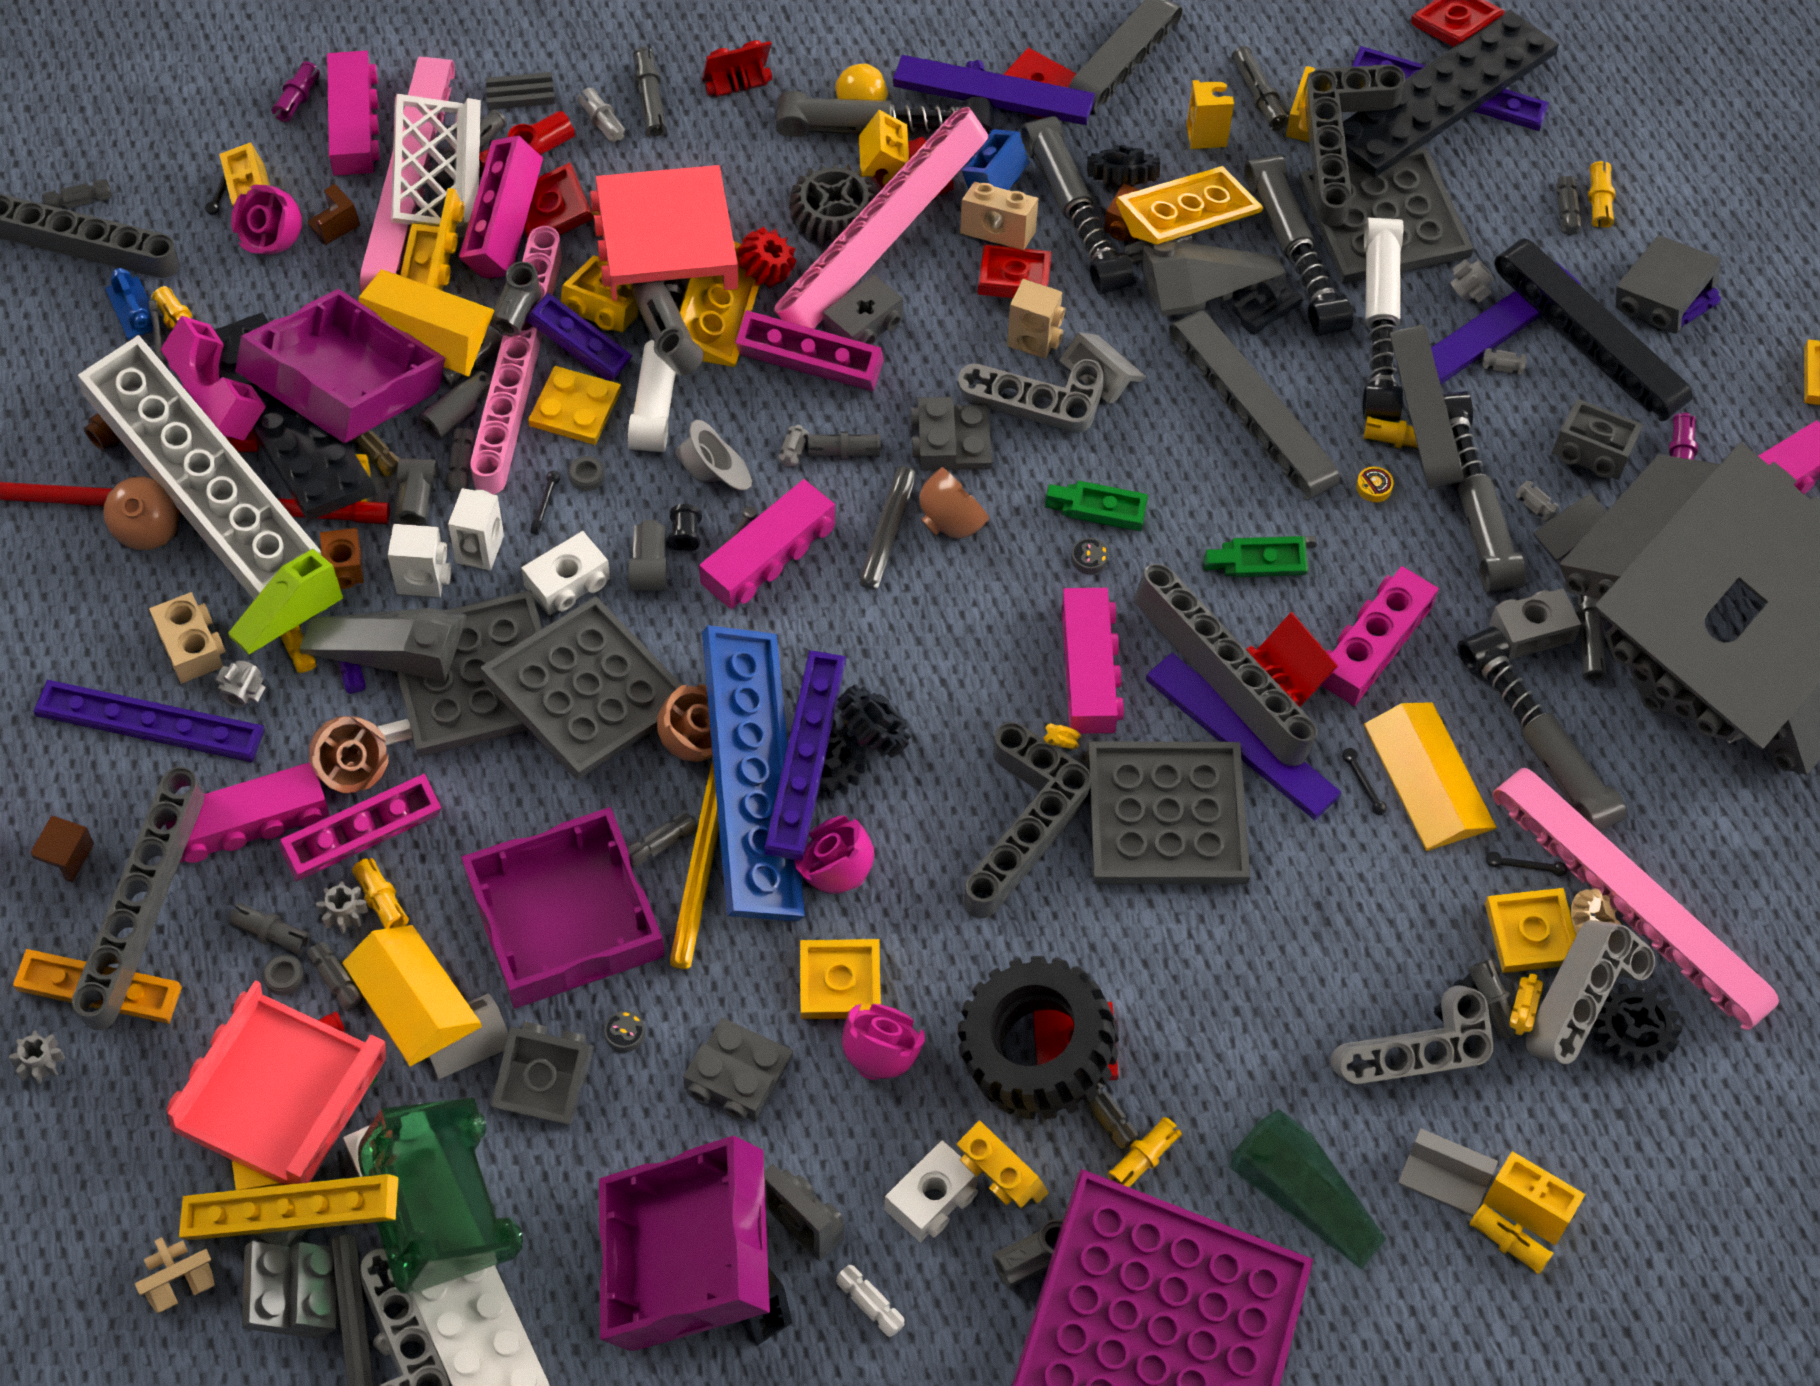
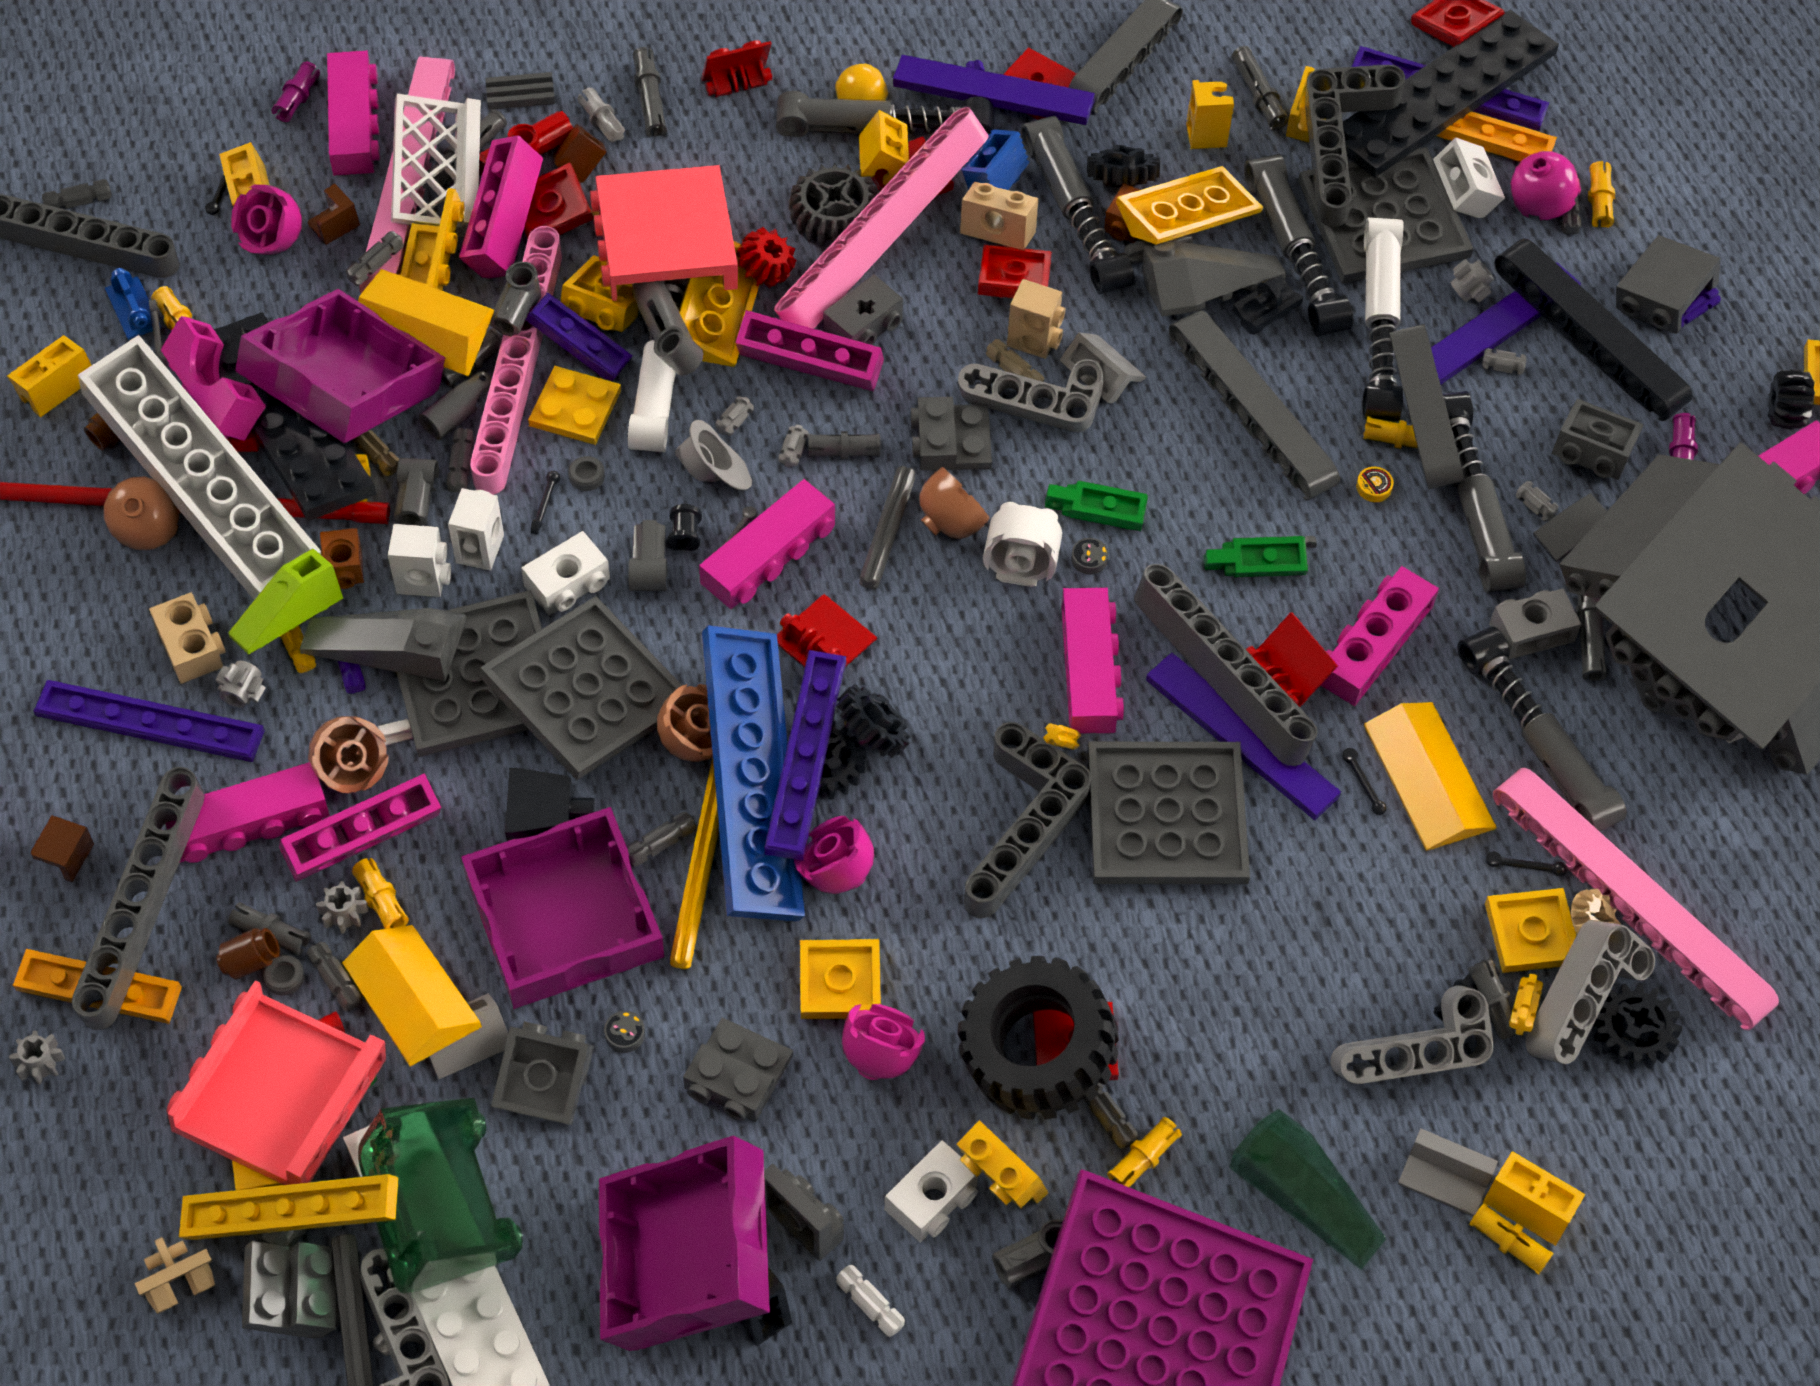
(50, 375): none -> yellow hinge
(247, 953): none -> reddish brown brick
(374, 258): none -> dark grey axle
(540, 802): none -> black torso
(581, 151): none -> reddish brown panel
(734, 416): none -> light grey piece
(823, 629): none -> red hinge
(1011, 361): none -> dark tan axle
(1023, 544): none -> white brick
(1468, 178): none -> white brick
(1499, 136): none -> light orange plate
(1545, 185): none -> dark pink cylinder
(1791, 399): none -> black gear

